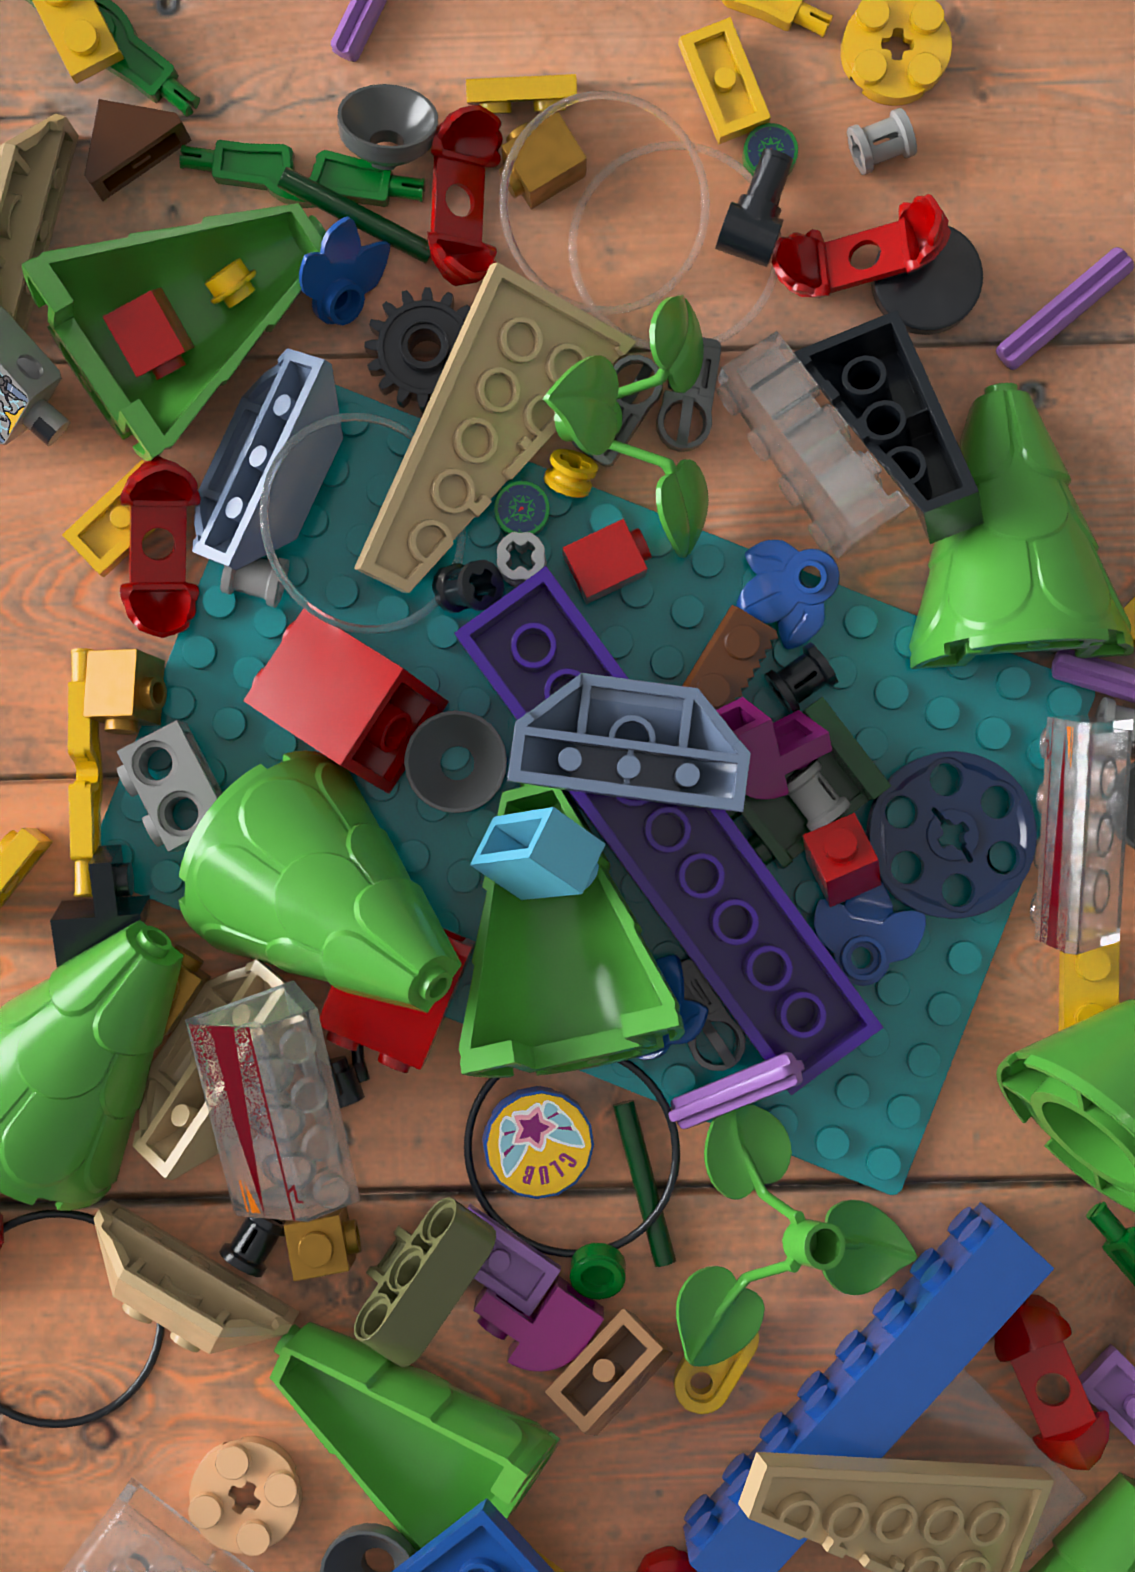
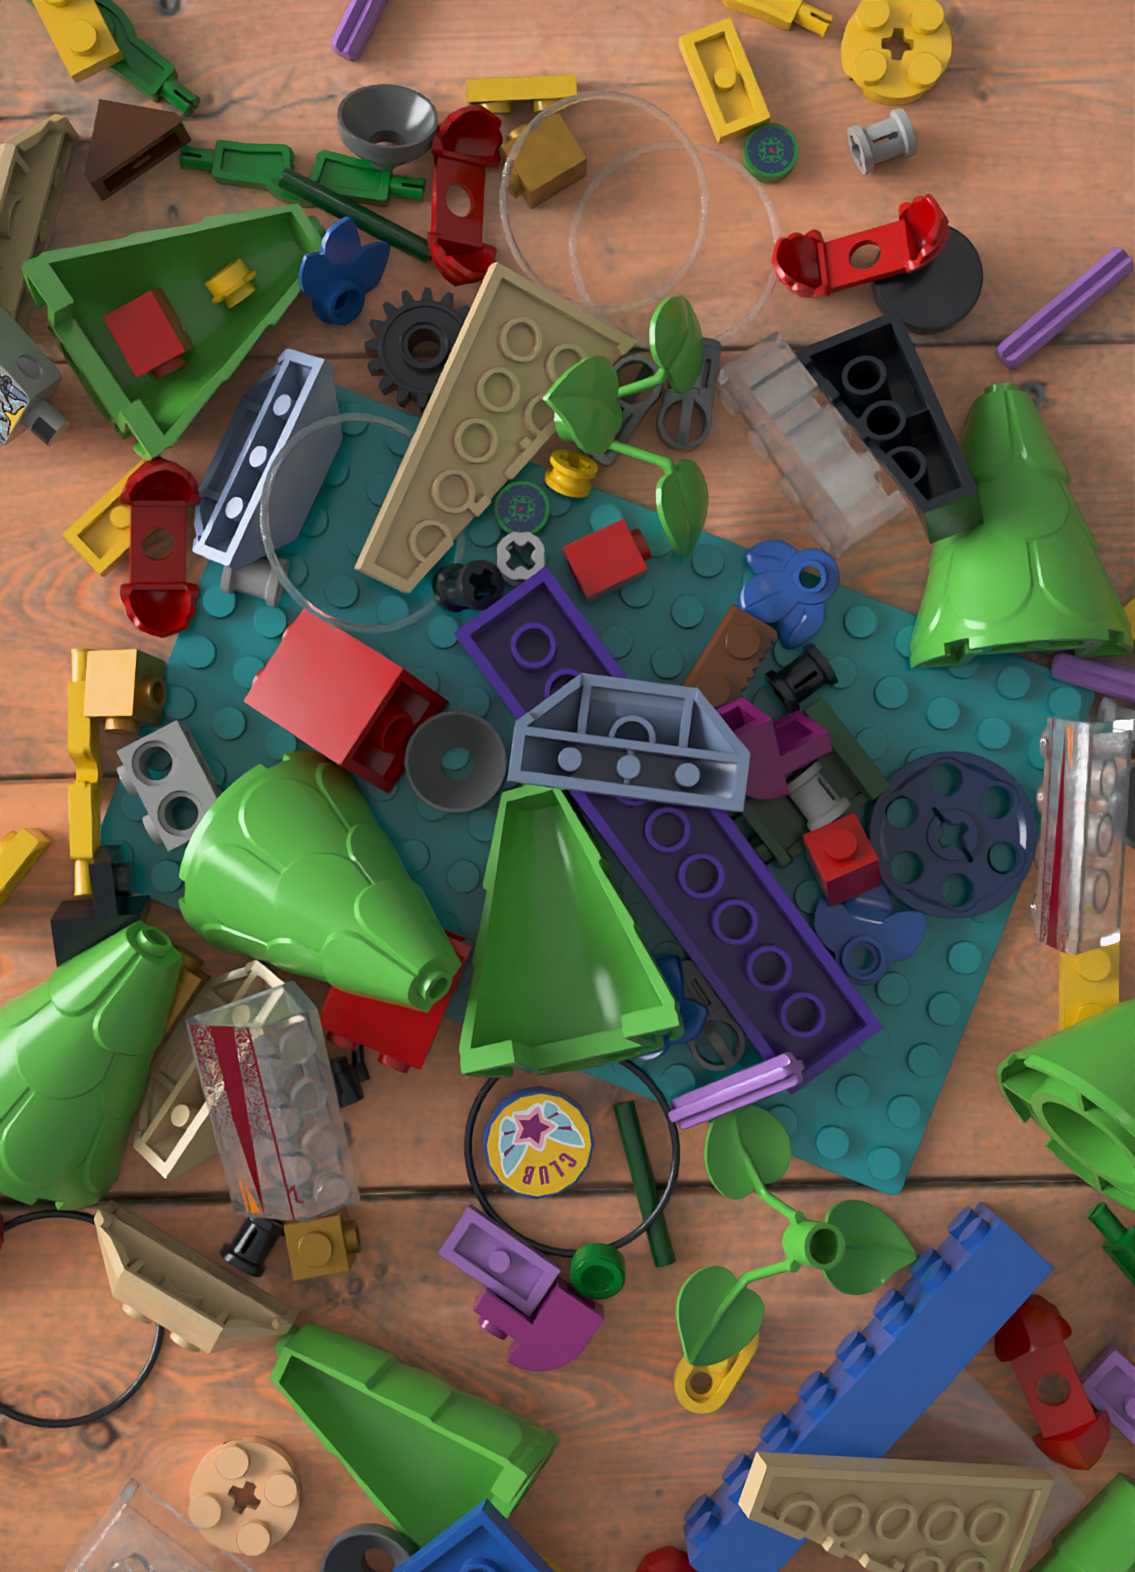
(423, 1280): olive piece -> none
(538, 854): medium azure piece -> none
(608, 1372): medium nougat brick -> none
(754, 221): black pin -> none

